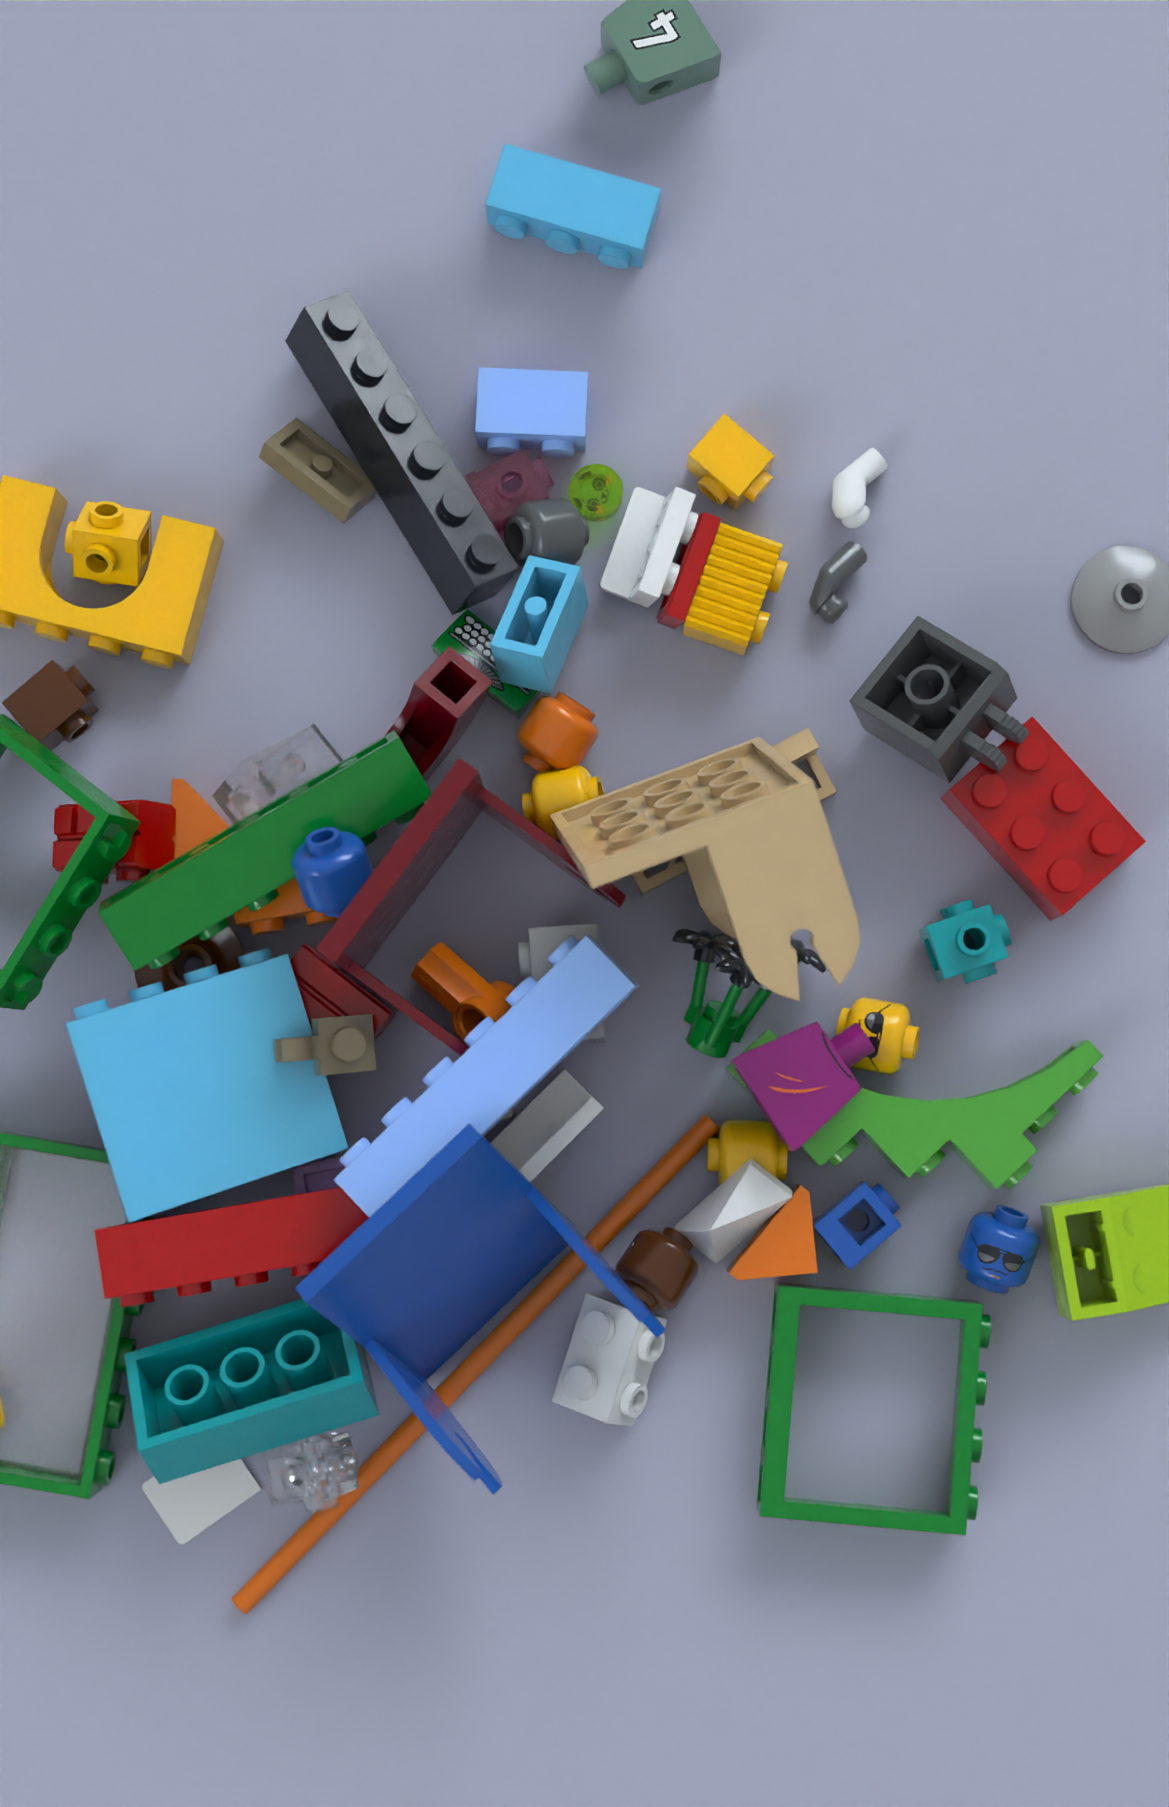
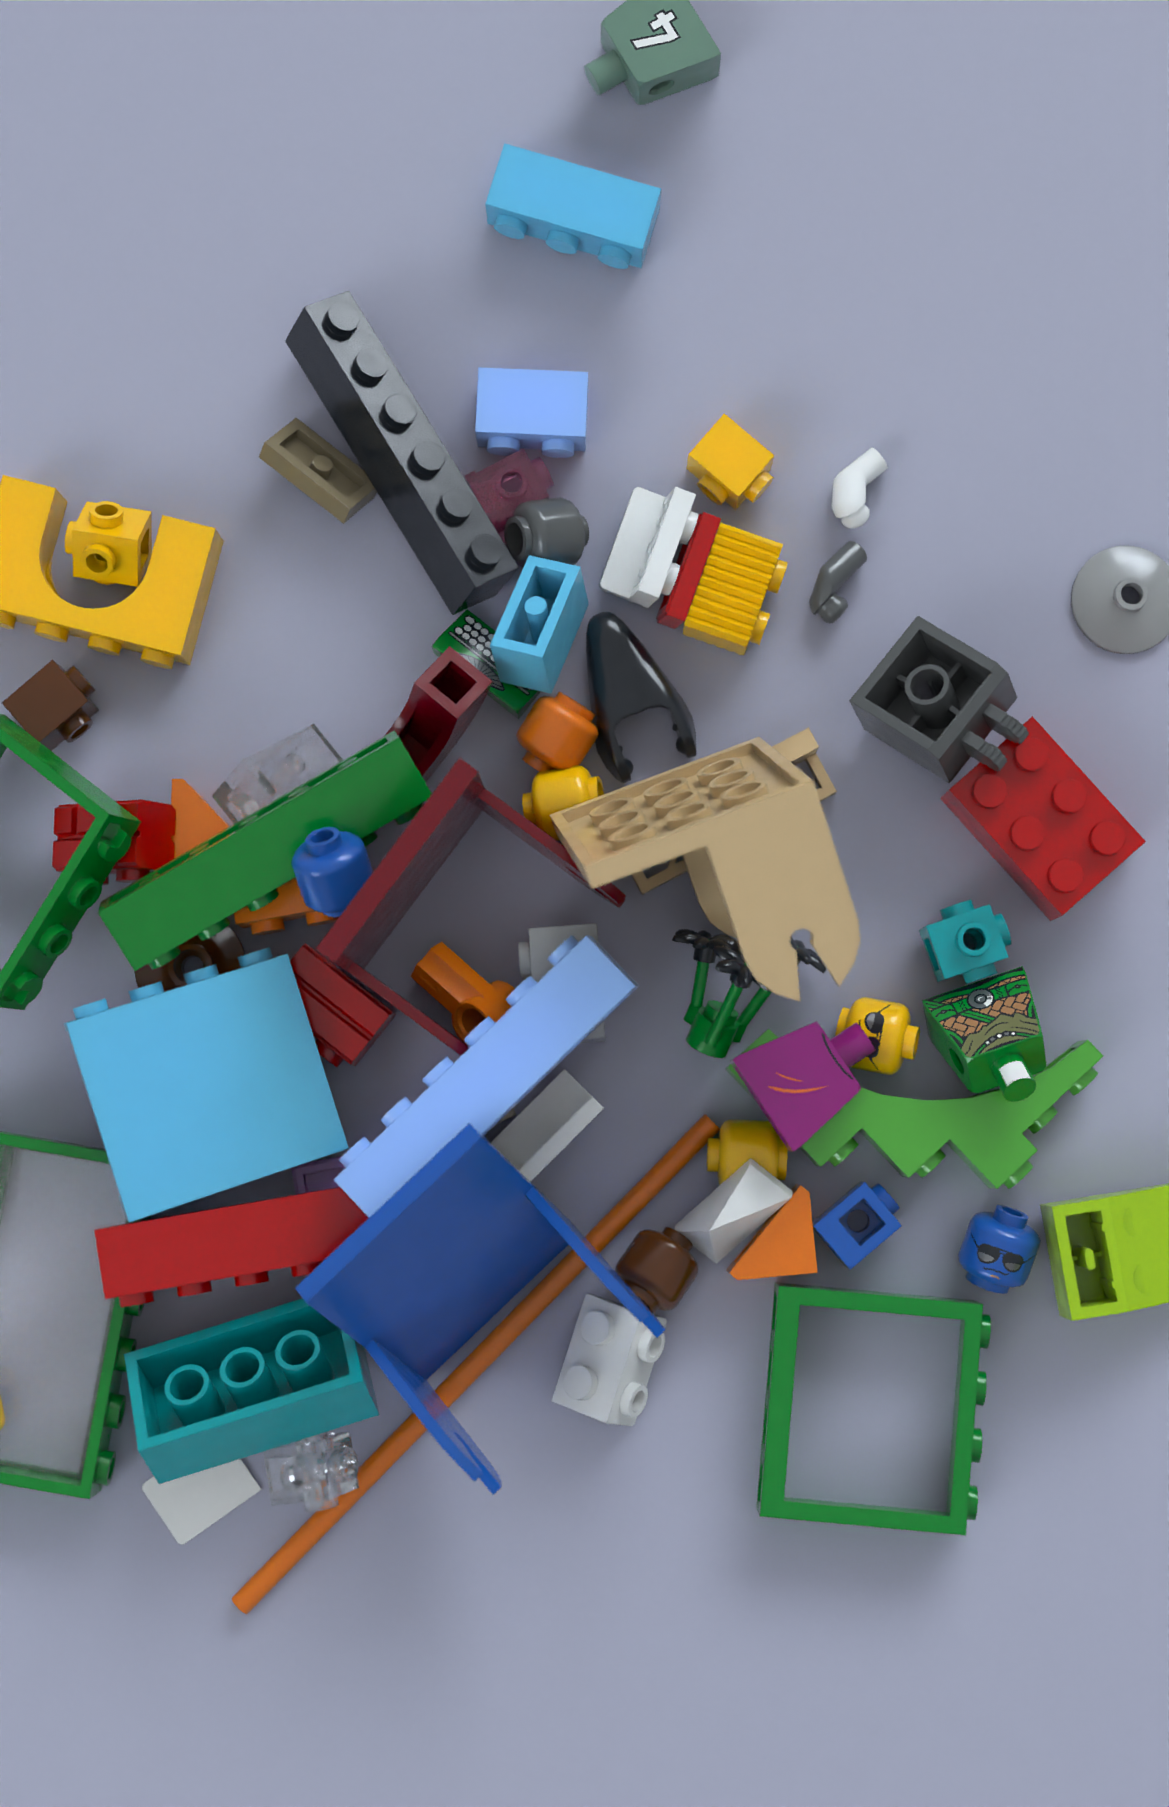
(337, 1045): dark tan plate -> none
(596, 492): clear neon green tile -> none
(624, 683): none -> black animal
(989, 1034): none -> torso

